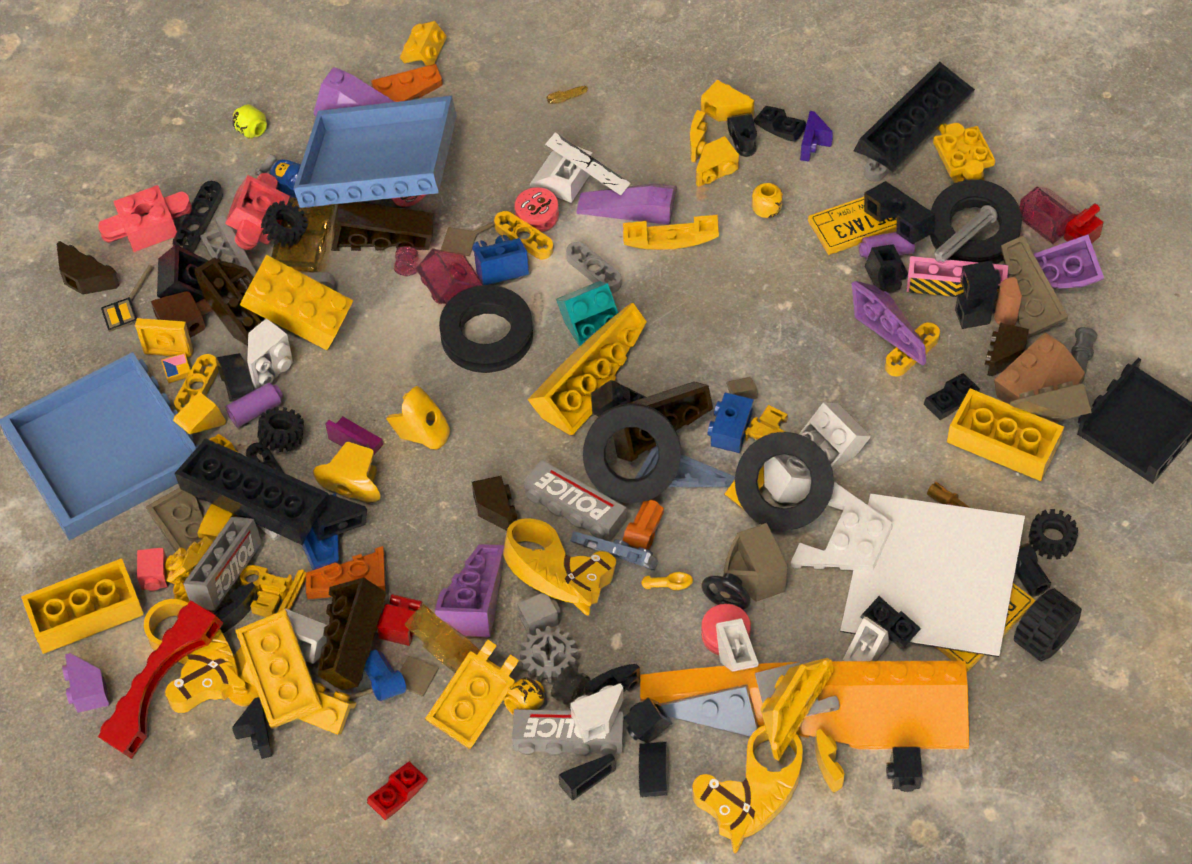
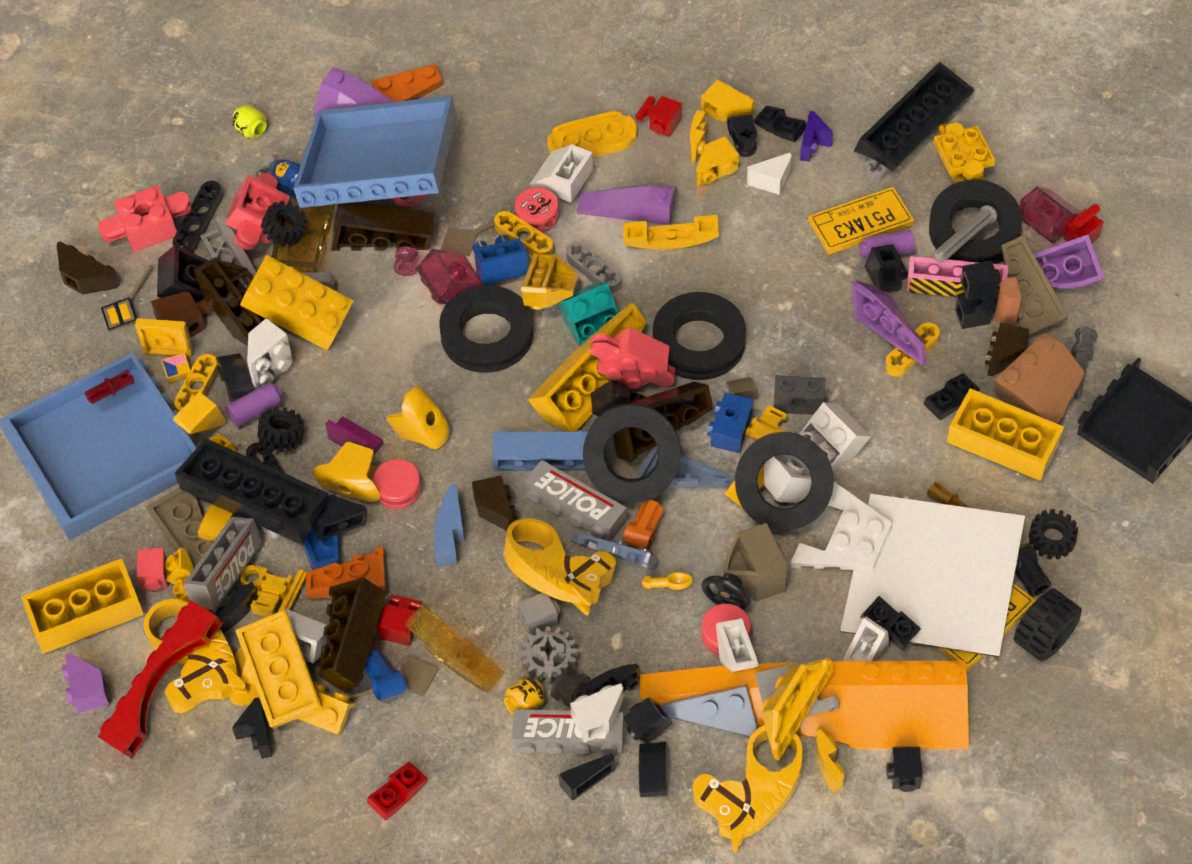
(109, 387): none -> dark red axle
(183, 563): yellow slope -> none
(397, 483): none -> coral head
(424, 43): yellow bracket -> none
(448, 529): none -> medium blue slope
(472, 696): yellow tile -> none
(473, 594): medium lavender wedge -> none
(526, 449): none -> medium blue brick
(548, 281): none -> yellow wedge
(562, 96): clear yellow piece -> none
(588, 163): white sticker -> none
(598, 133): none -> yellow tile
(633, 359): none -> coral brick
(663, 116): none -> red brick
(707, 308): none -> black tyre
(767, 200): yellow head -> none
(770, 174): none -> white slope
(799, 394): none -> dark grey brick
(913, 219): black arch -> none
(1057, 404): dark tan slope -> none

